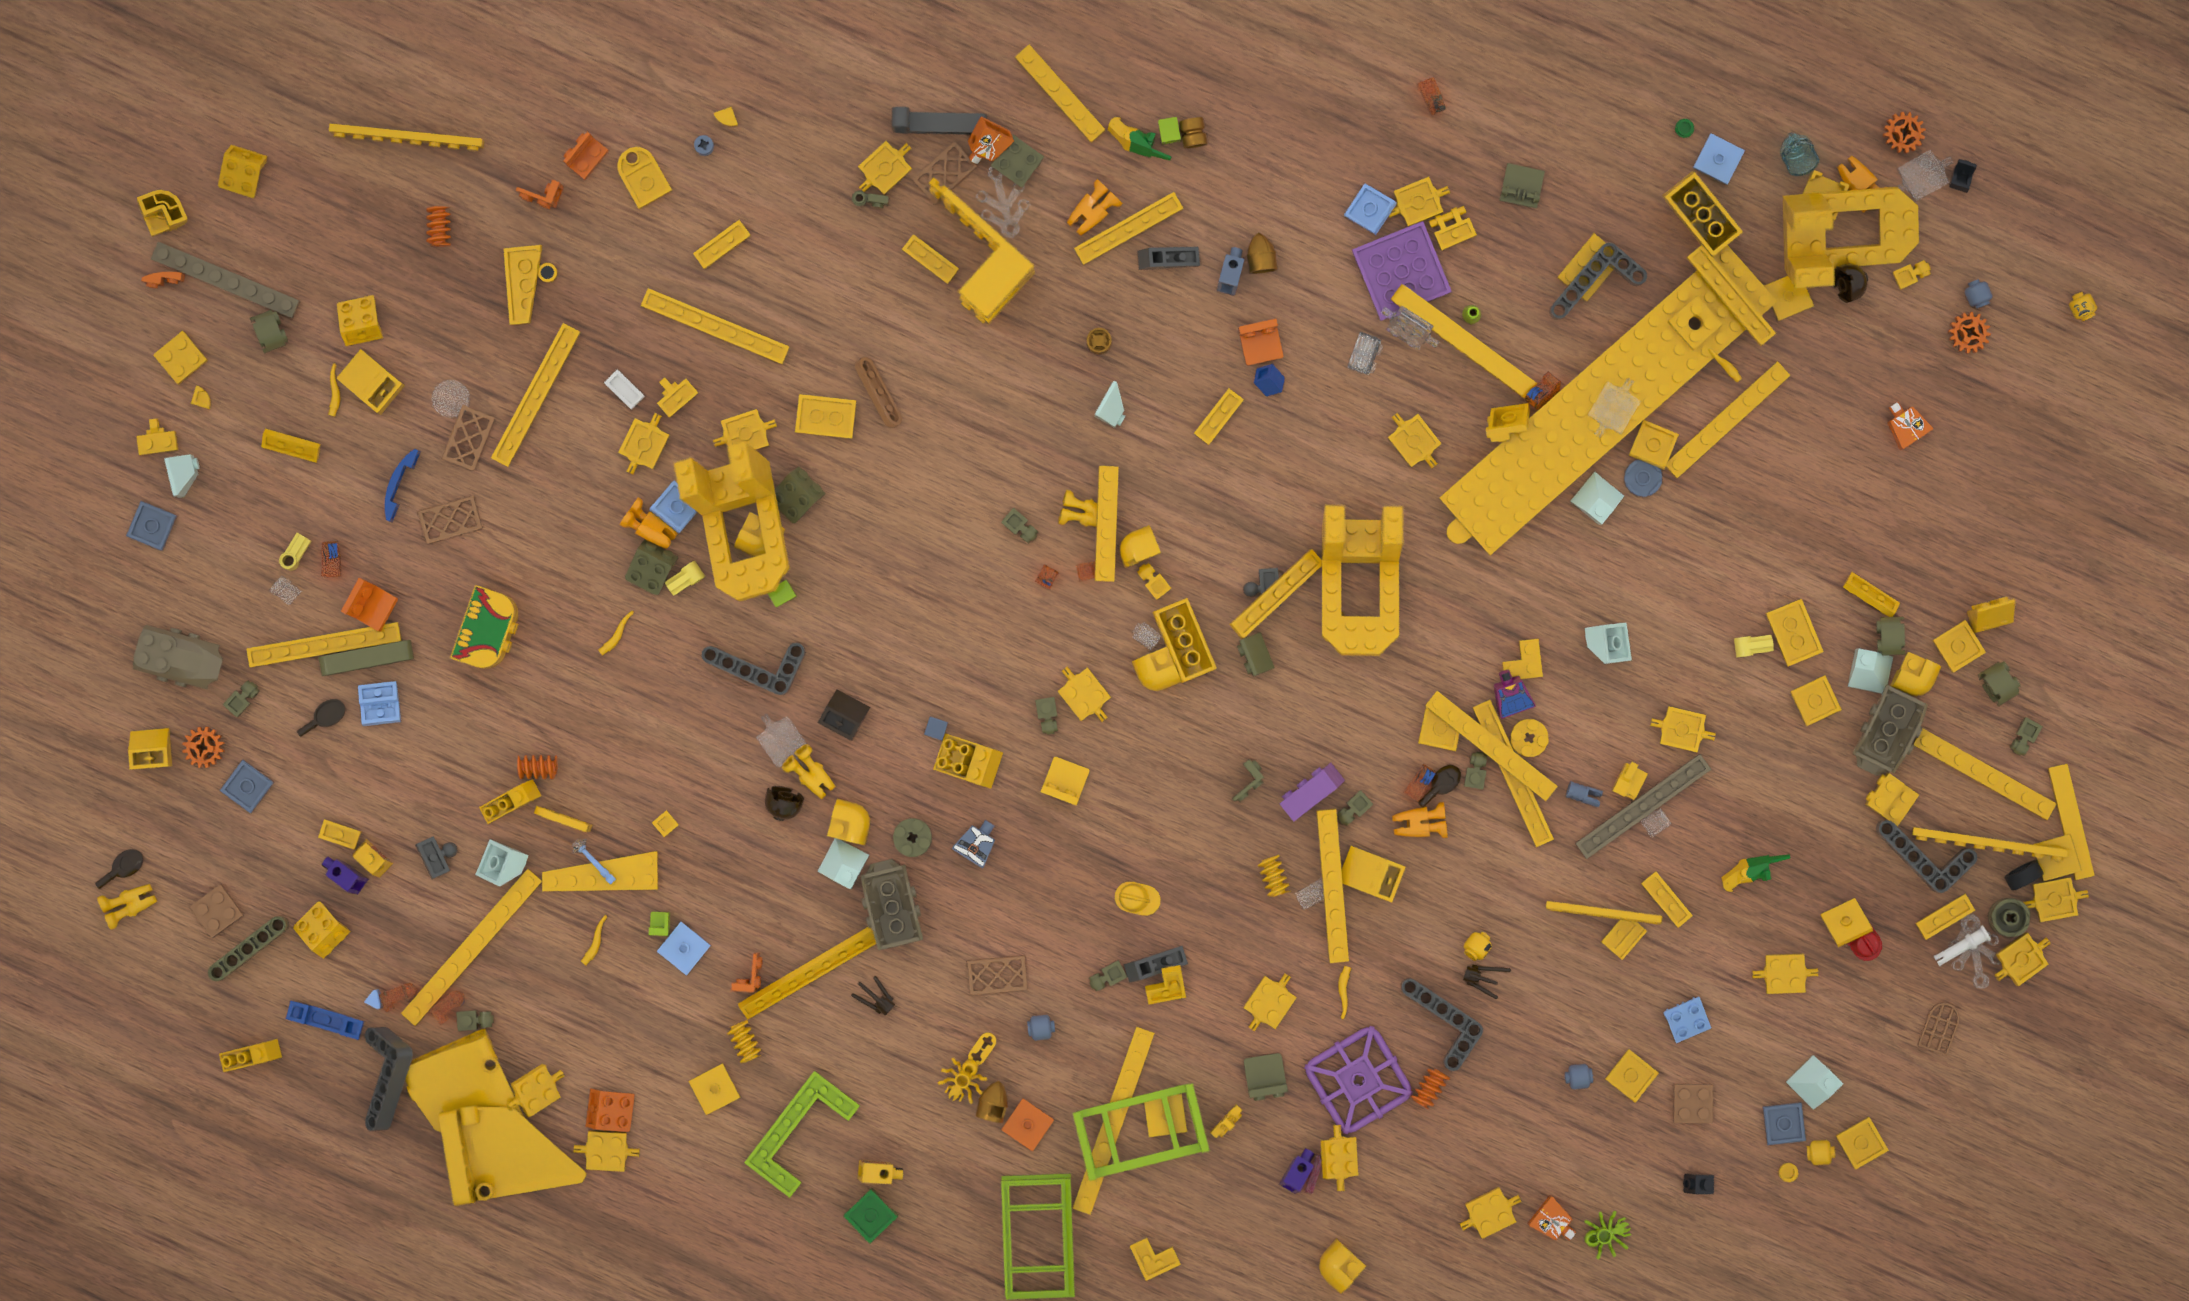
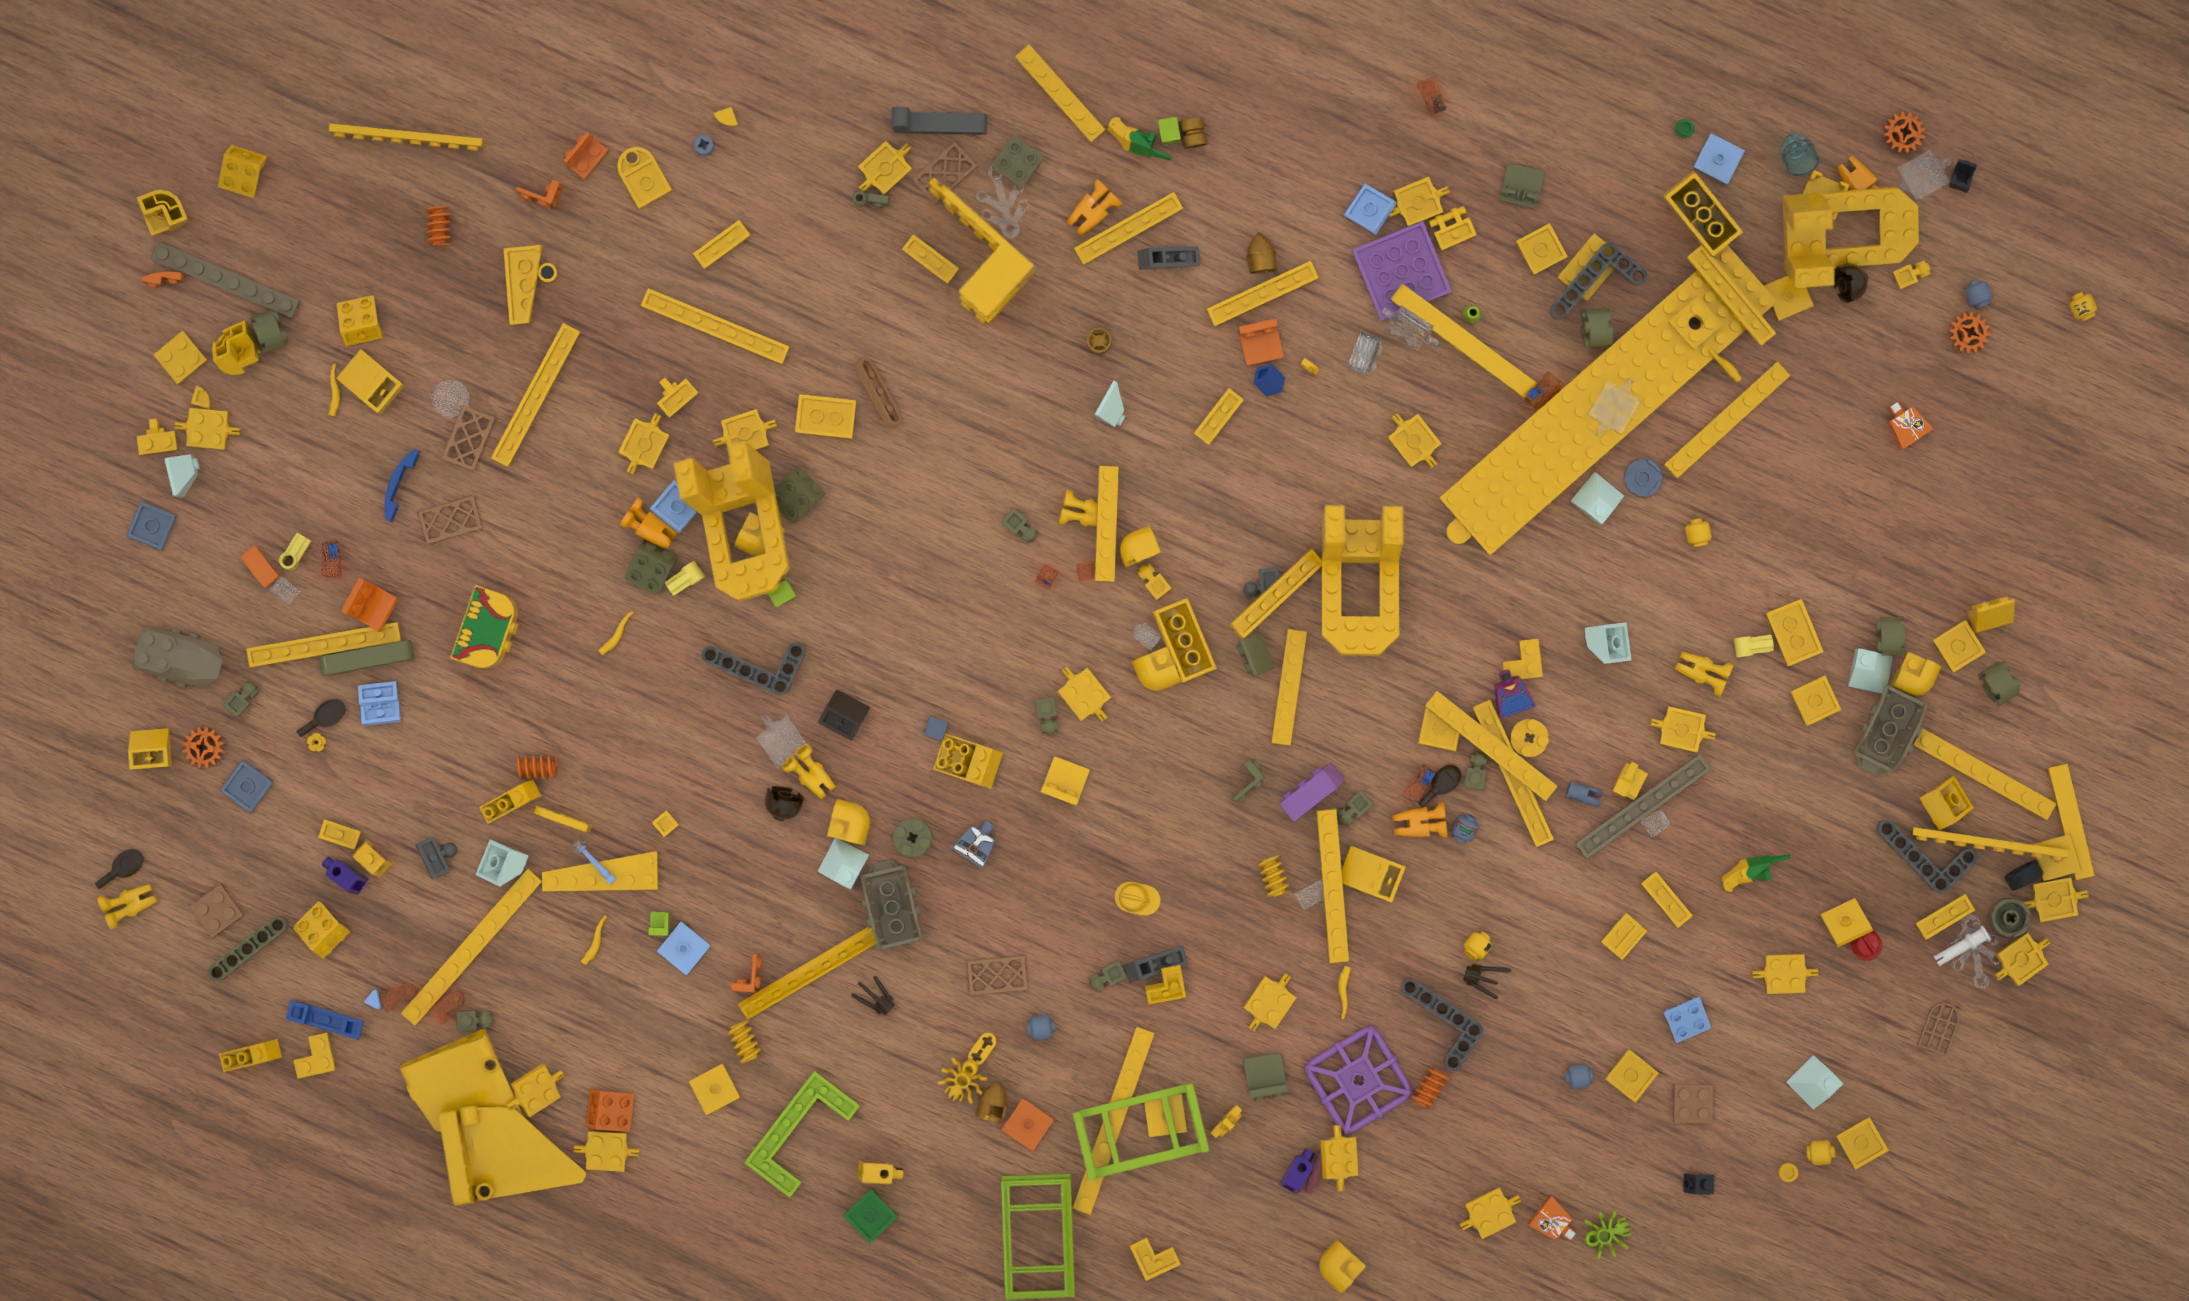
(207, 428): none -> yellow plate
(236, 349): none -> yellow brick
(260, 567): none -> orange slope
(290, 445): yellow plate -> none
(311, 742): none -> yellow plate
(321, 1059): none -> yellow plate
(391, 1078): dark grey beam -> none
(624, 389): white tile -> none
(988, 140): orange torso -> none
(1230, 276): sand blue torso -> none
(1262, 293): none -> yellow plate
(1289, 687): none -> yellow plate
(1309, 366): none -> yellow tile
(1465, 828): none -> sand blue head
(1506, 421): yellow plate -> none
(1541, 249): none -> yellow plate
(1597, 328): none -> olive brick
(1605, 913): yellow tile -> none
(1653, 444): yellow plate -> none
(1698, 532): none -> yellow head
(1698, 671): none -> yellow piece
(1784, 1123): sand blue tile -> none
(1871, 595): yellow plate -> none
(1891, 798): yellow plate -> none
(1946, 803): none -> yellow slope
(2027, 731): olive plate -> none

